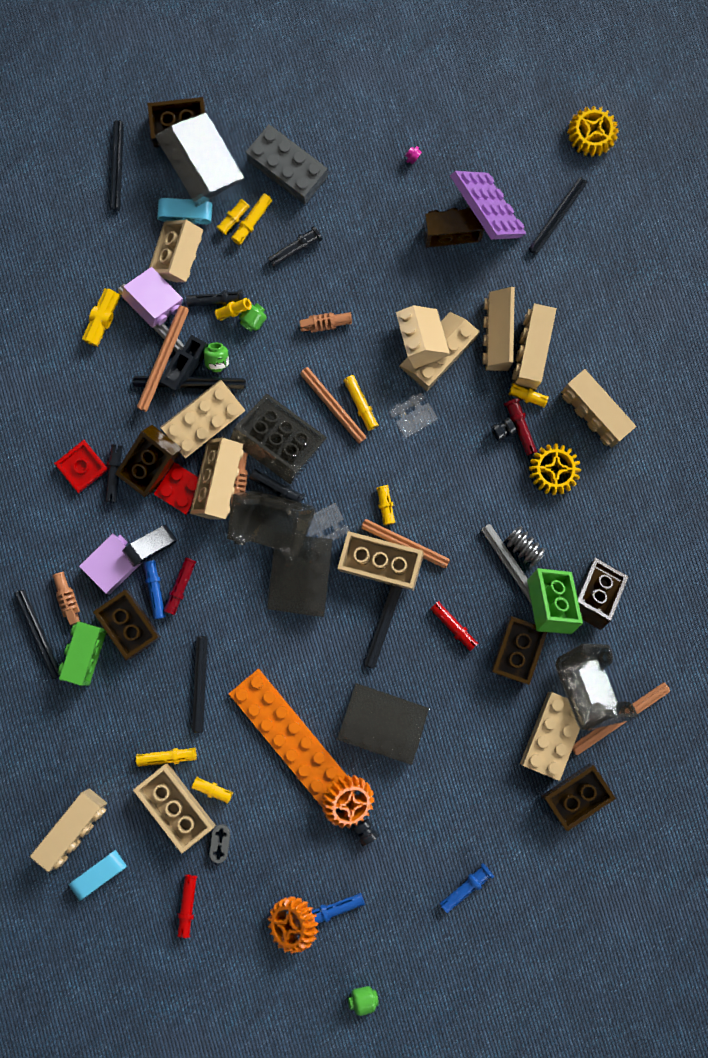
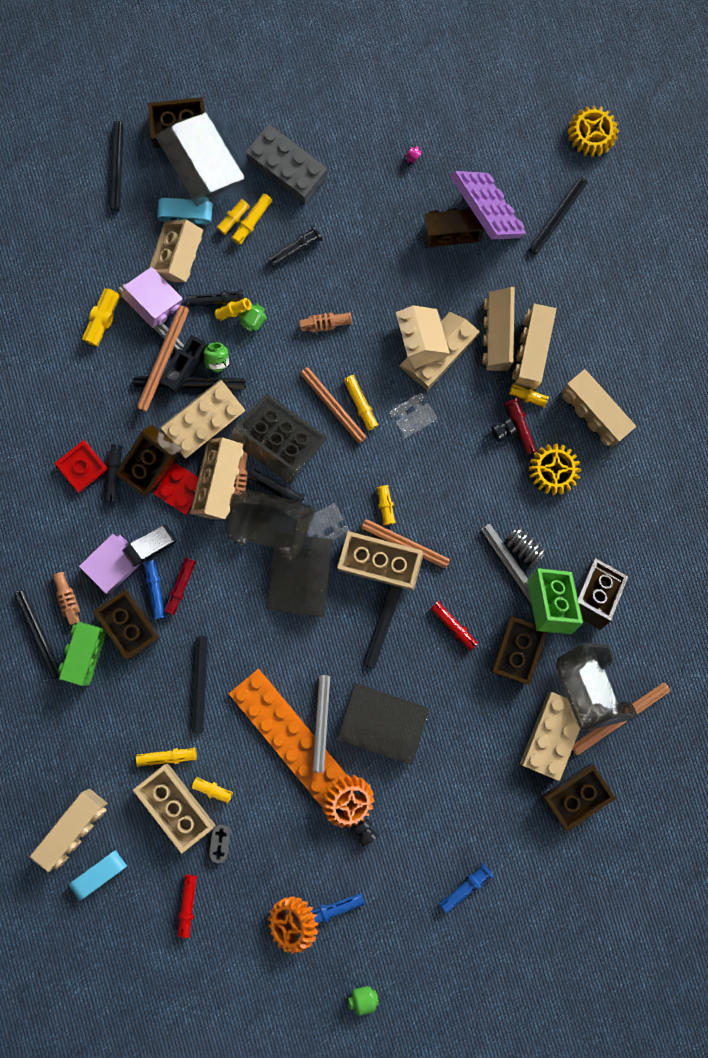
(321, 724): none -> light grey axle

